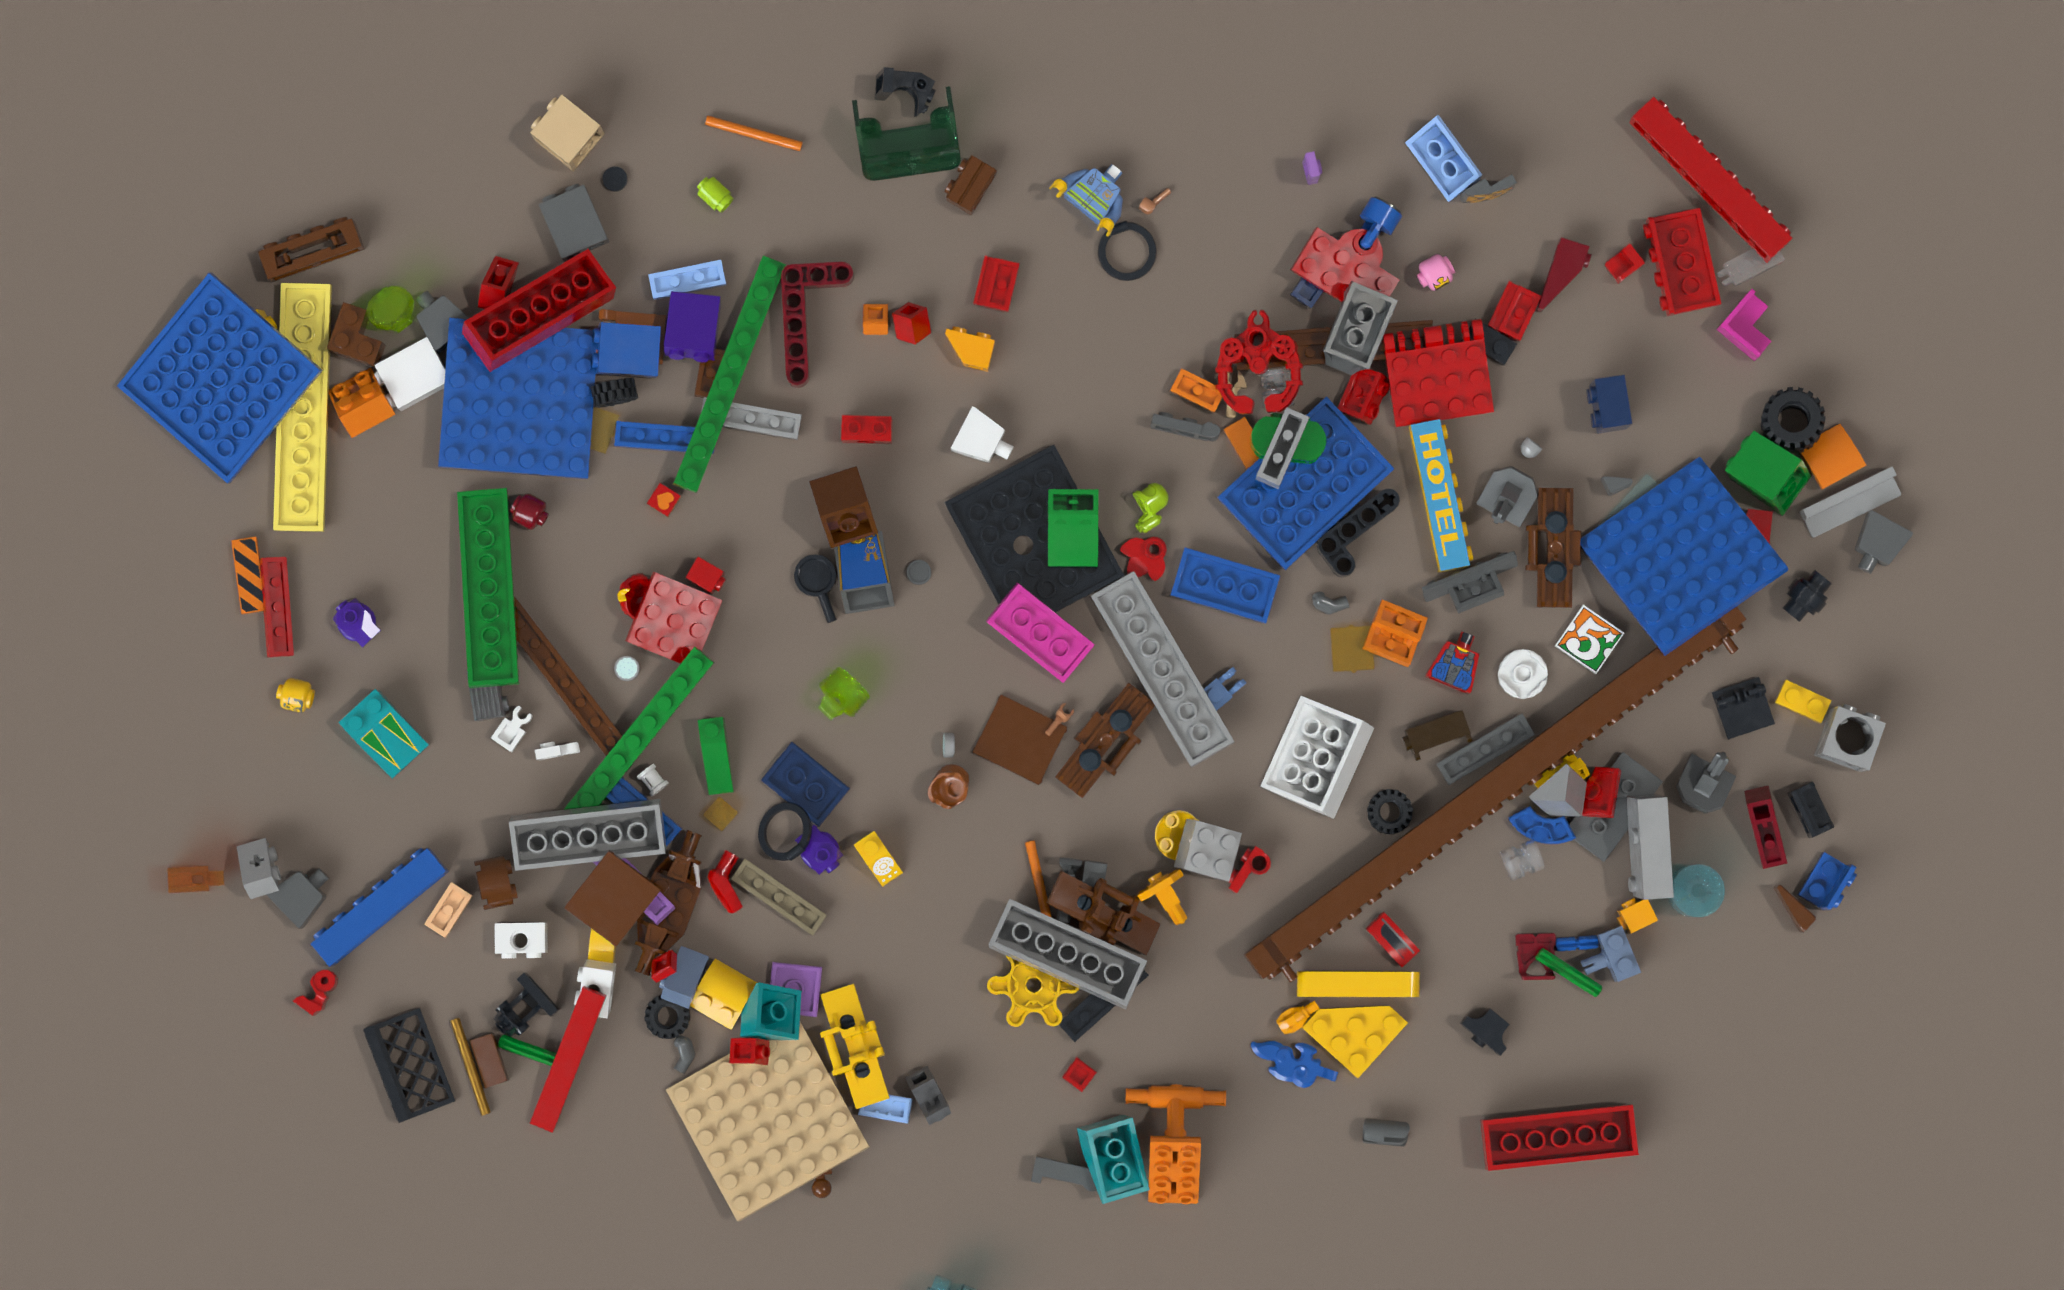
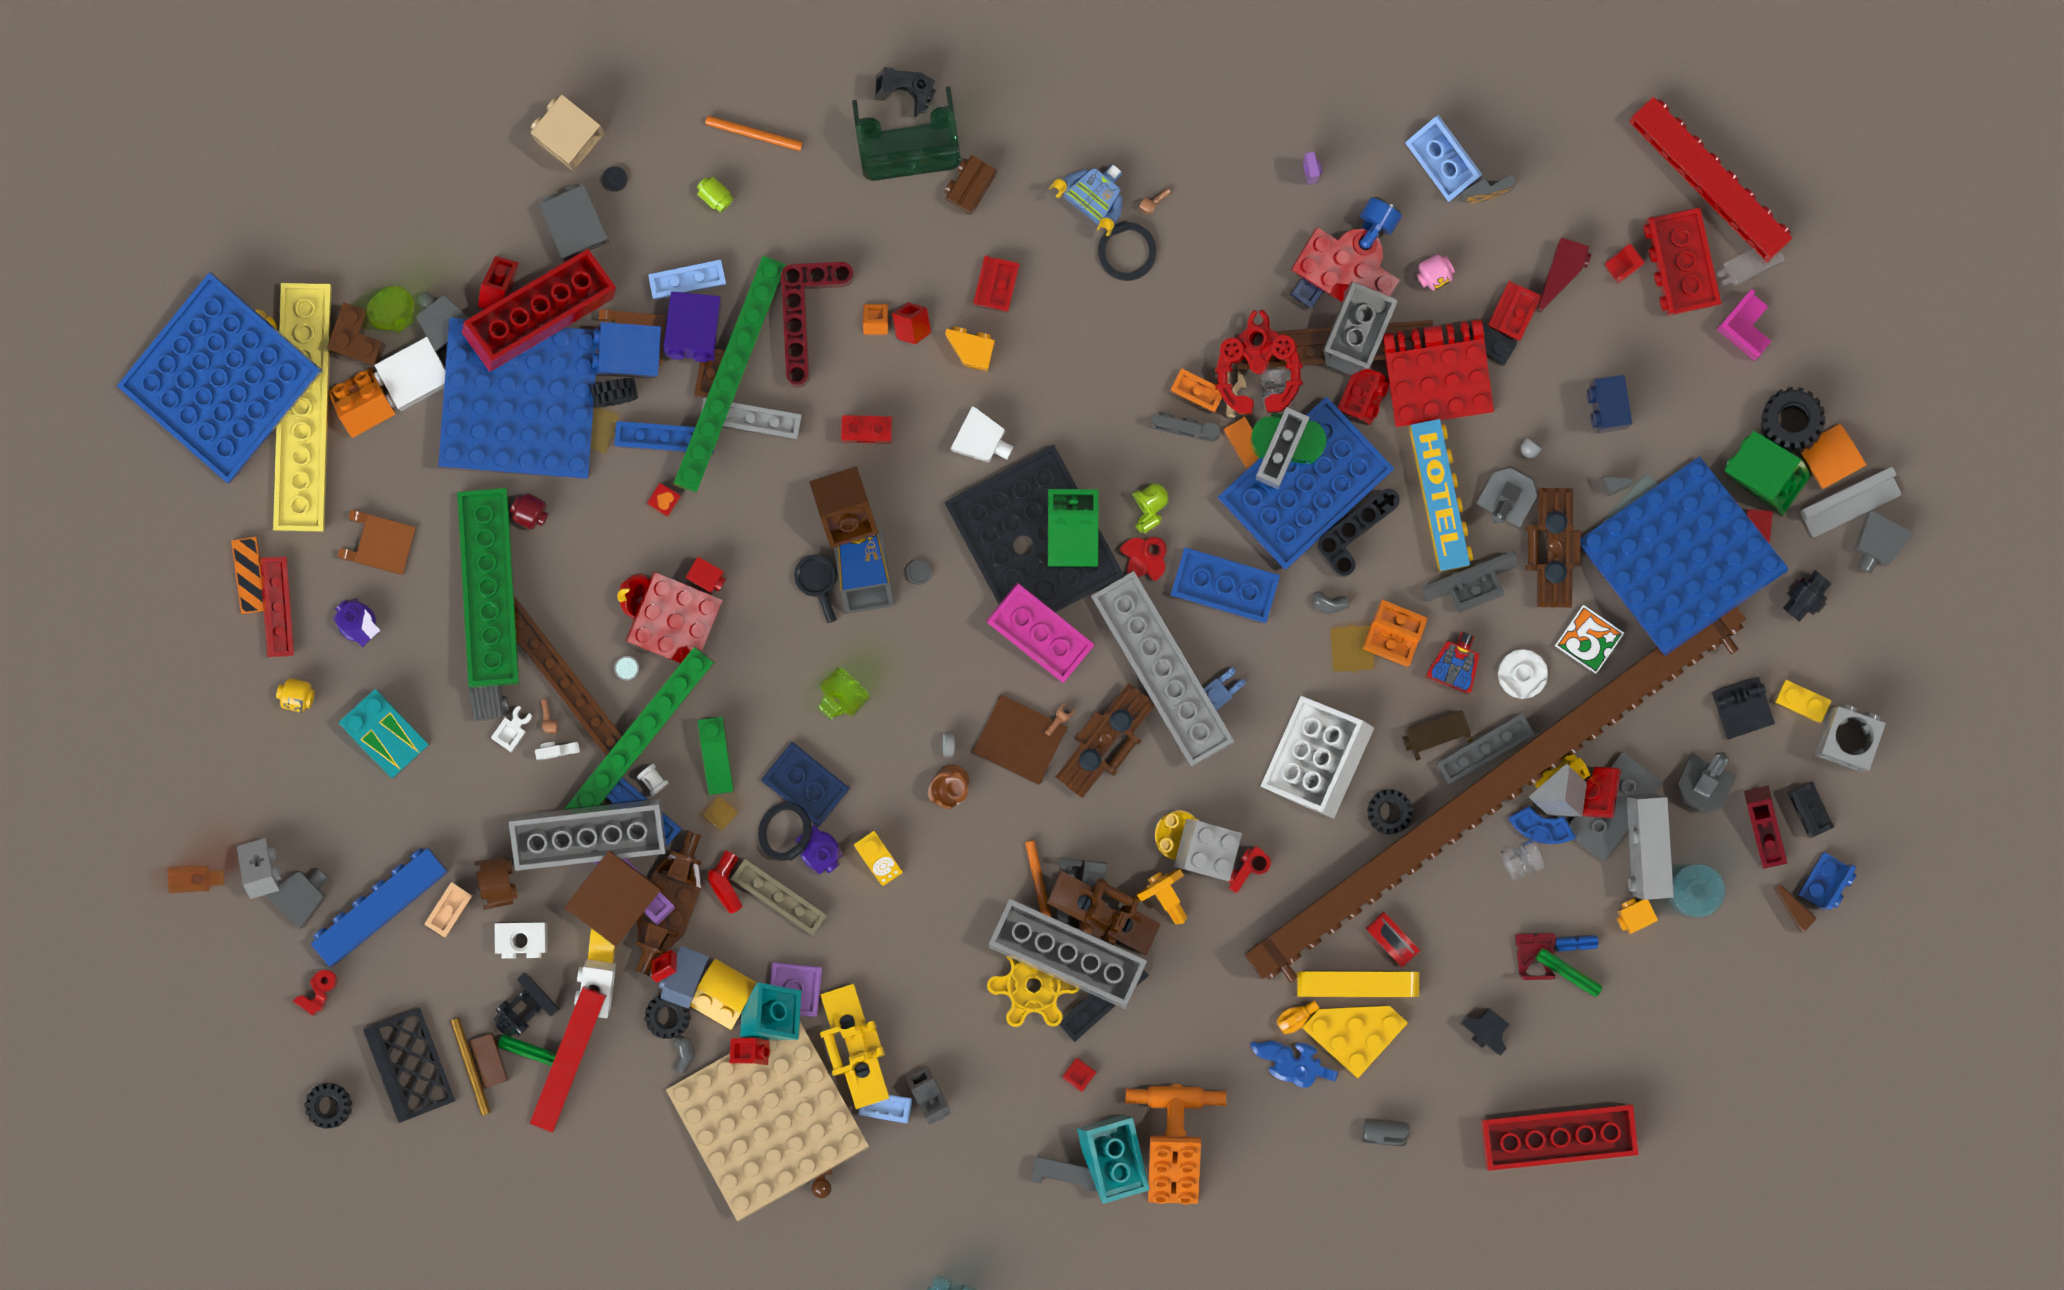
(314, 1099): none -> black tyre
(317, 235): reddish brown brick -> none
(382, 543): none -> dark orange flag
(548, 725): none -> nougat hand
(1615, 955): sand blue brick -> none

